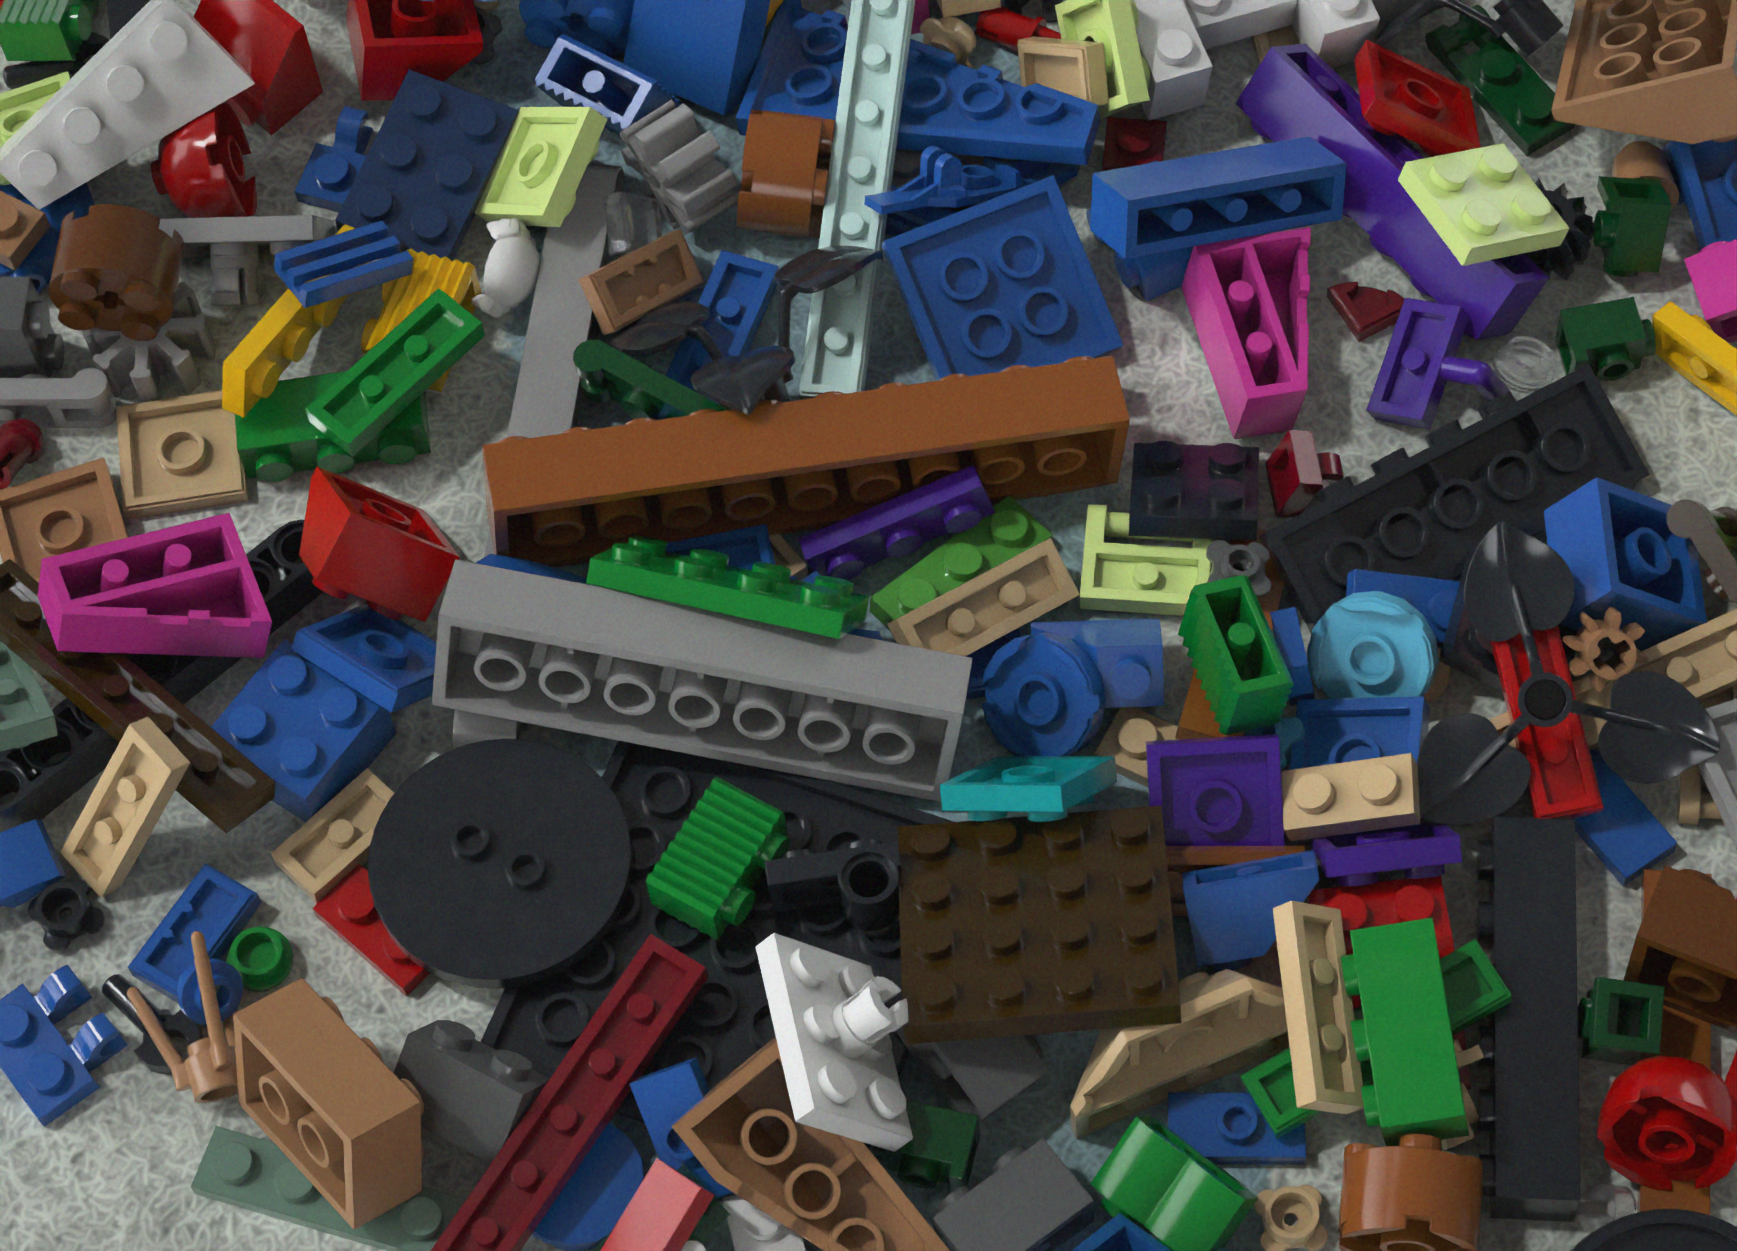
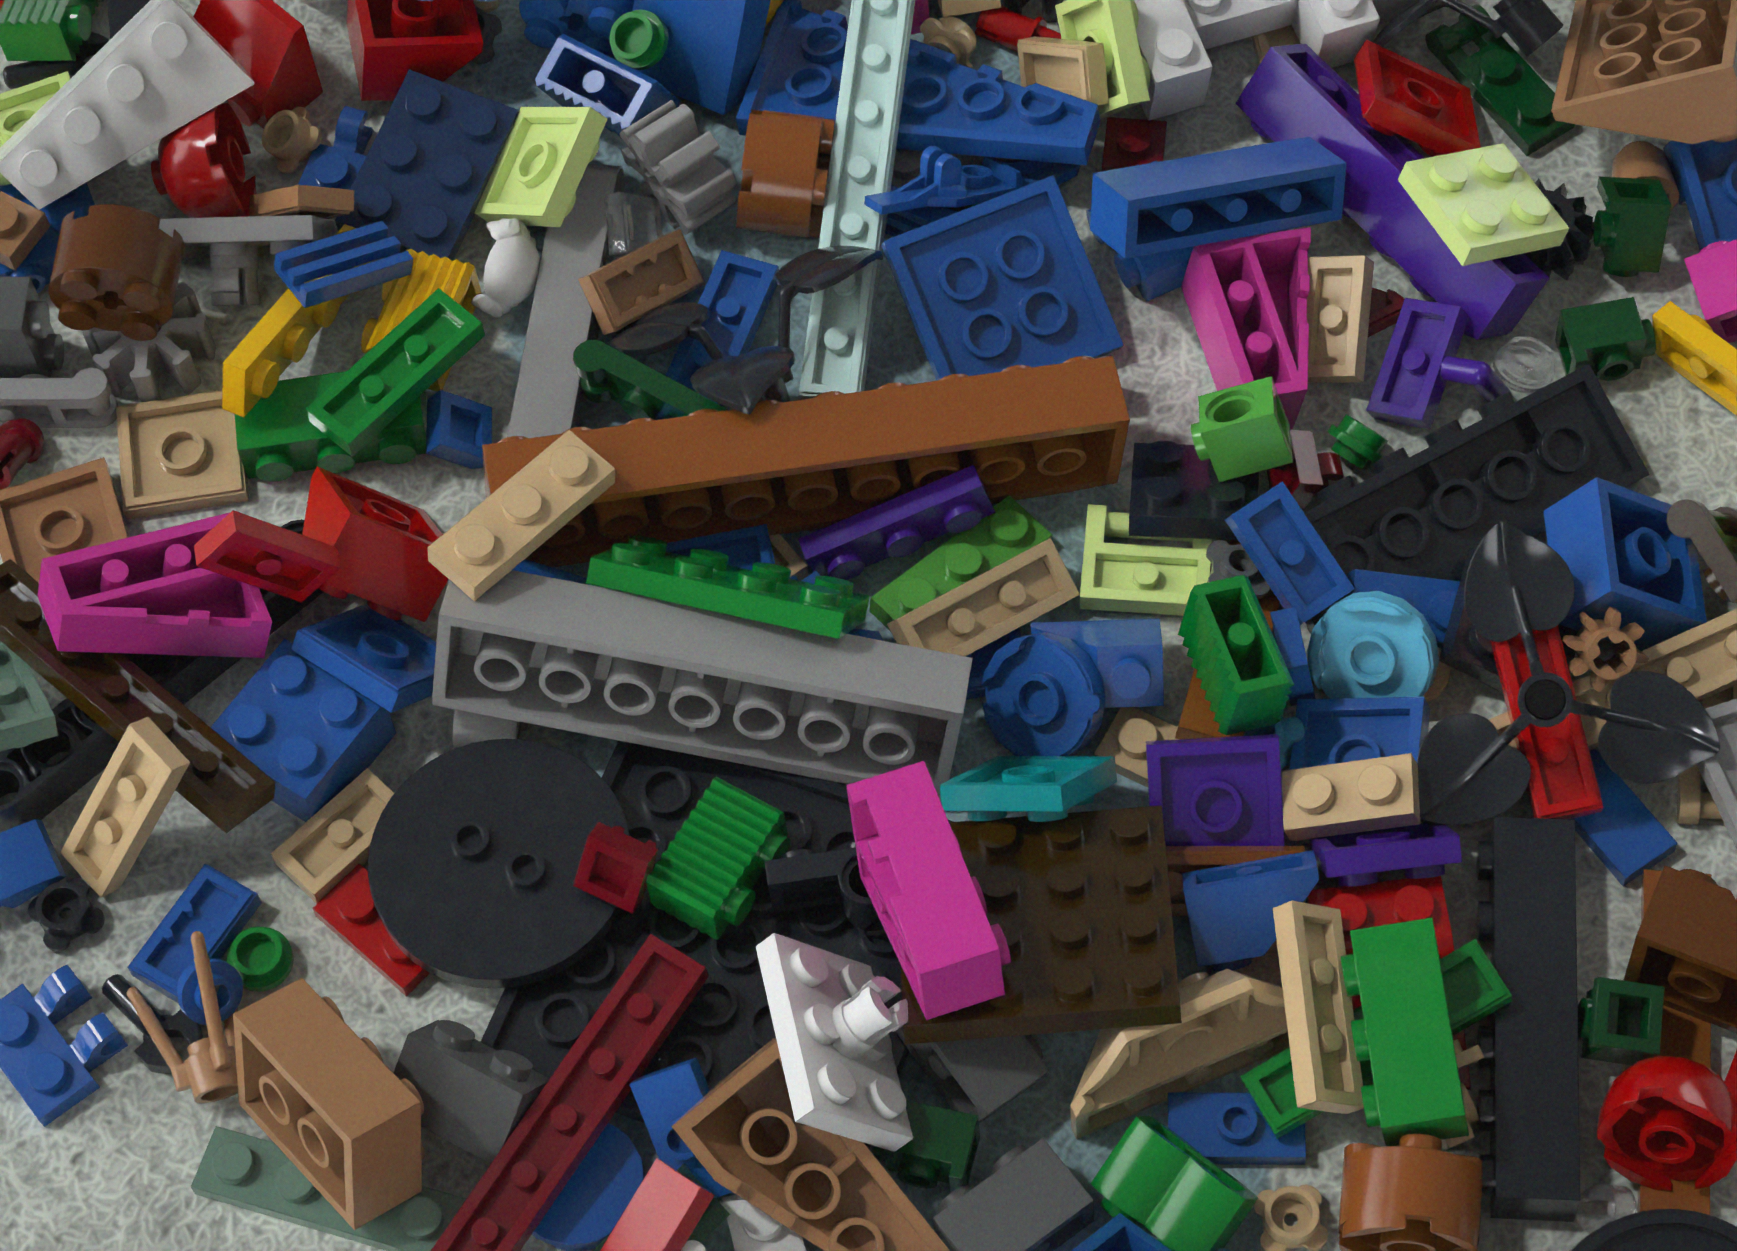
(267, 556): none -> red plate
(290, 138): none -> tan plate
(303, 200): none -> medium nougat tile
(457, 429): none -> blue plate
(521, 515): none -> tan plate
(615, 866): none -> dark red tile
(639, 39): none -> green plate
(925, 892): none -> dark pink wedge
(1243, 430): none -> bright green brick
(1289, 553): none -> blue plate
(1338, 317): none -> tan plate
(1356, 442): none -> green plate

